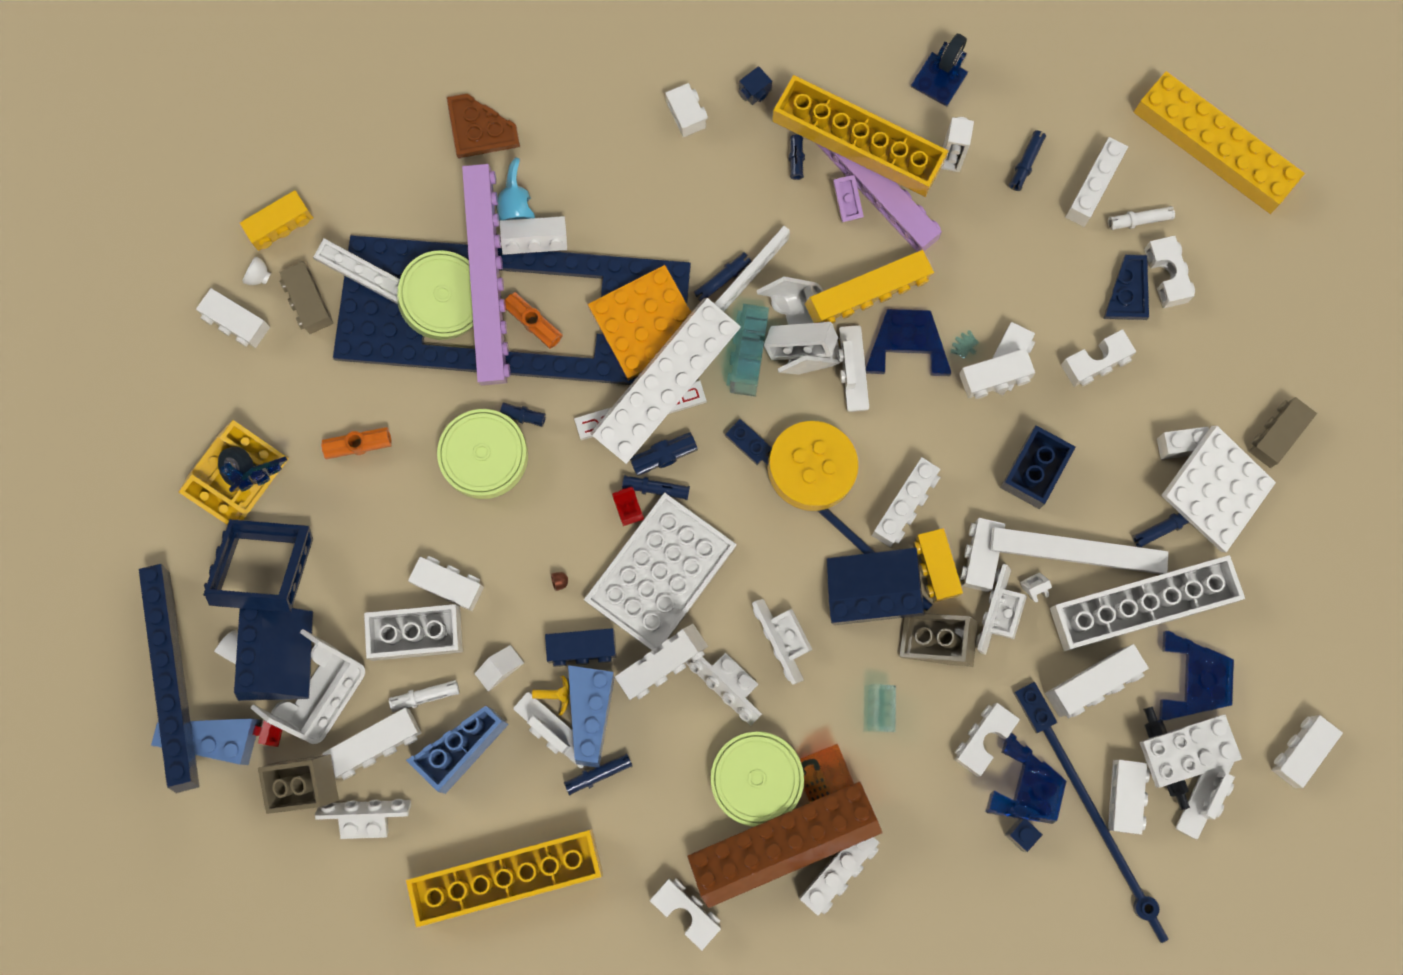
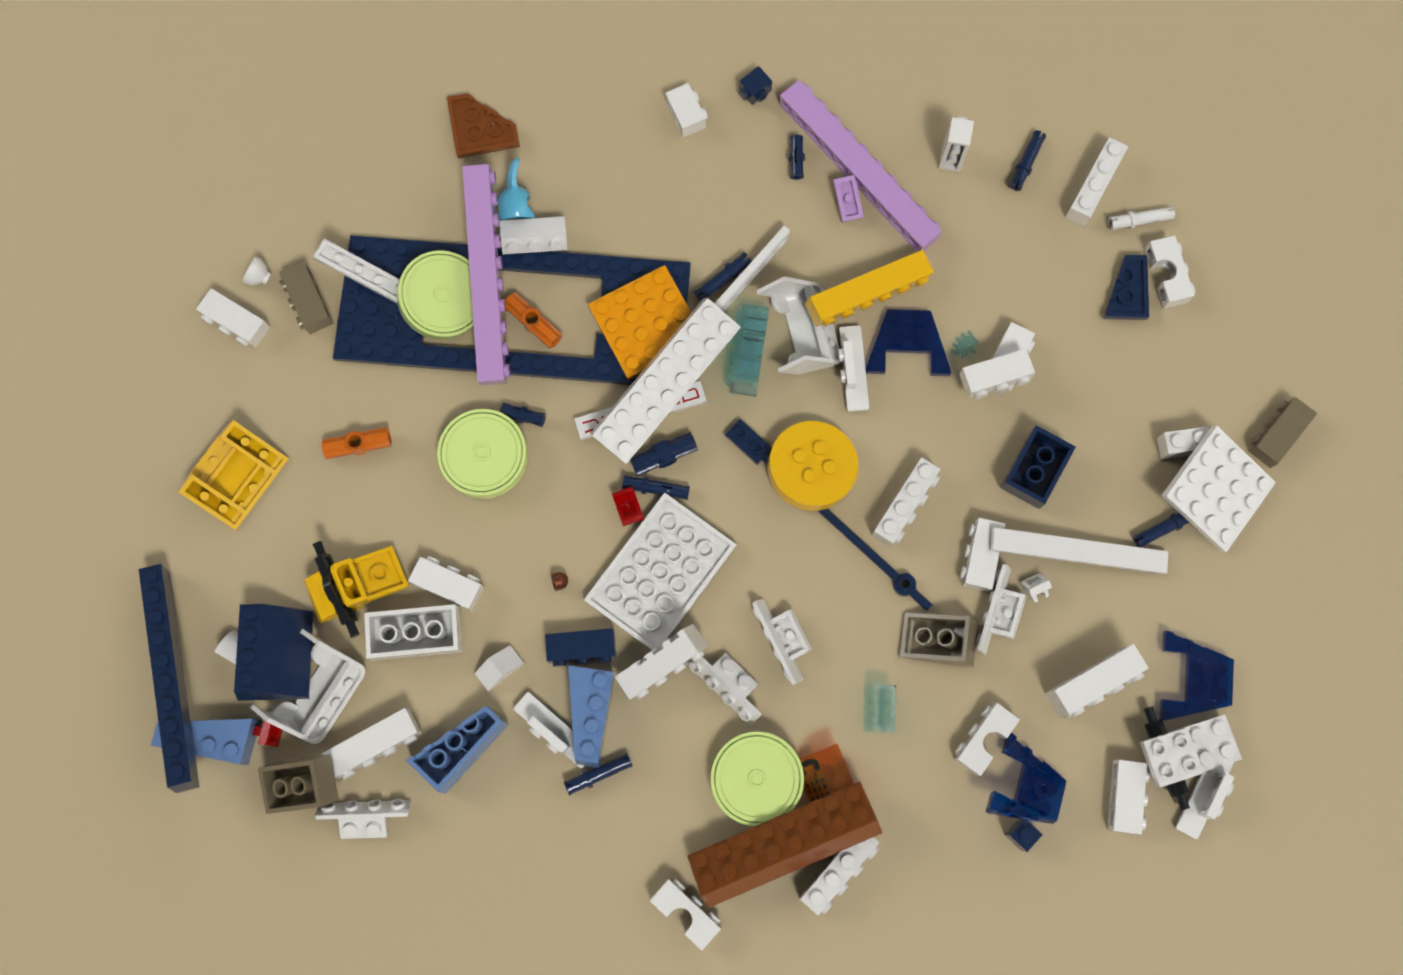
(240, 471): plate -> none
(263, 531): dark blue window -> none
(276, 220): yellow brick -> none
(350, 584): none -> yellow piece
(418, 697): white pin -> none
(504, 878): yellow brick -> none
(561, 694): yellow plant -> none
(801, 340): white brick -> none
(859, 135): yellow brick -> none
(874, 586): dark blue slope -> none
(938, 565): yellow brick -> none
(939, 75): clear blue plate -> none
(1042, 719): dark blue bar -> none
(1082, 368): white arch -> none
(1147, 603): white brick -> none
(1218, 142): yellow brick -> none
(1306, 751): white brick -> none

